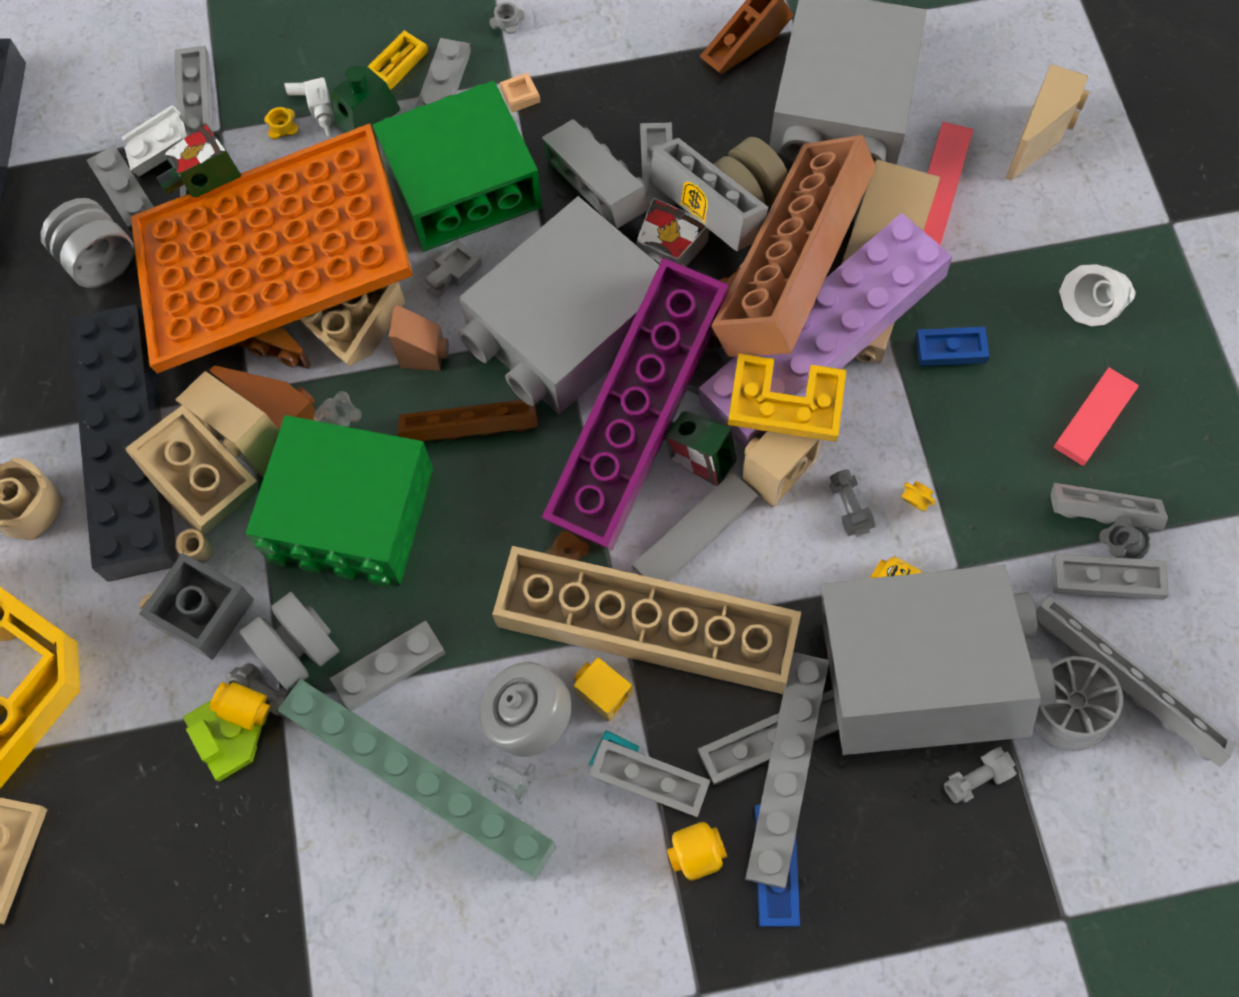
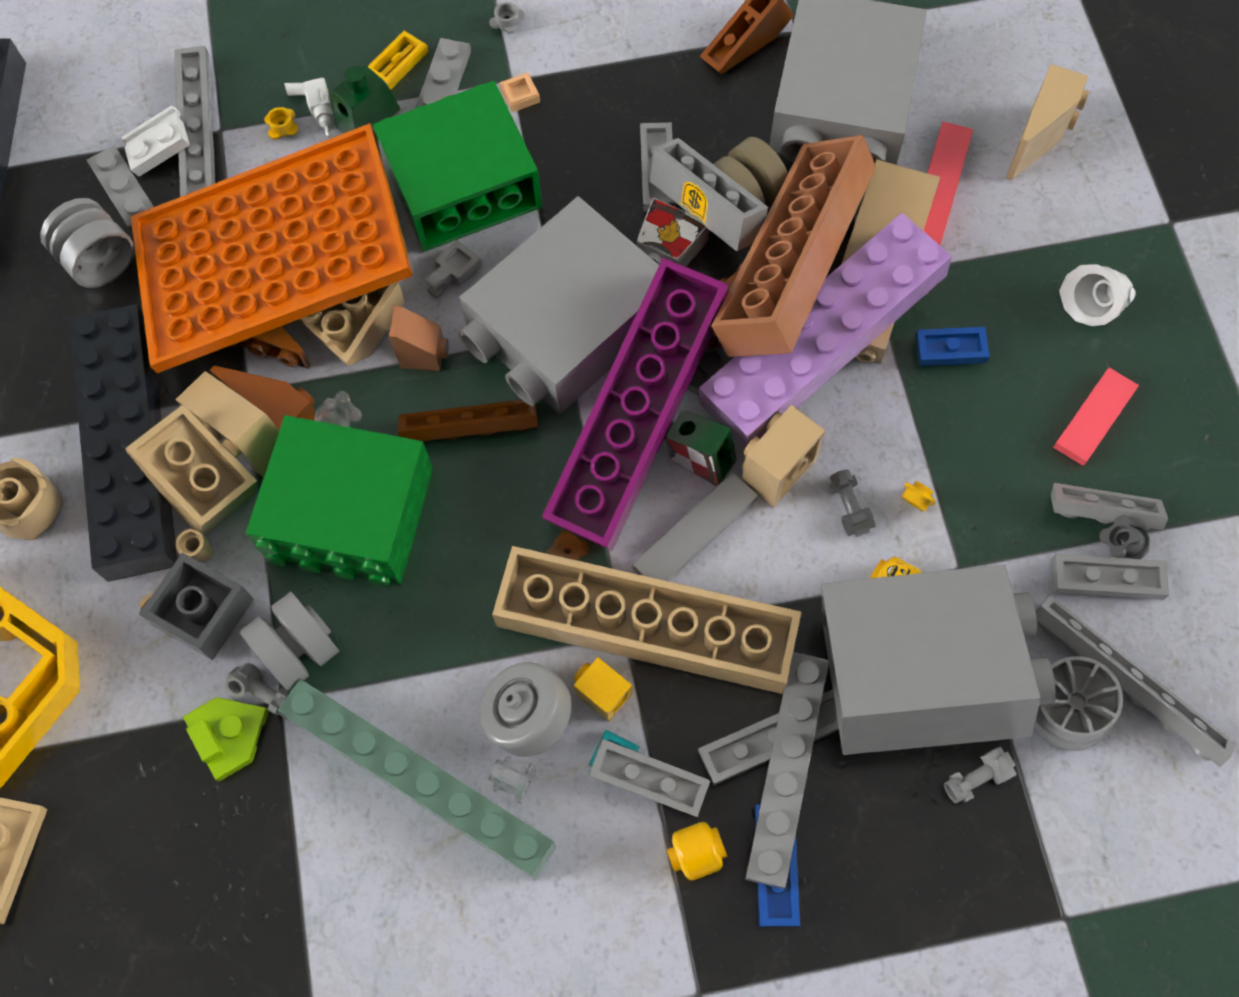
(199, 164): torso -> none
(240, 705): yellow brick -> none
(387, 666): light grey plate -> none
(596, 173): light grey brick -> none
(808, 416): yellow plate -> none

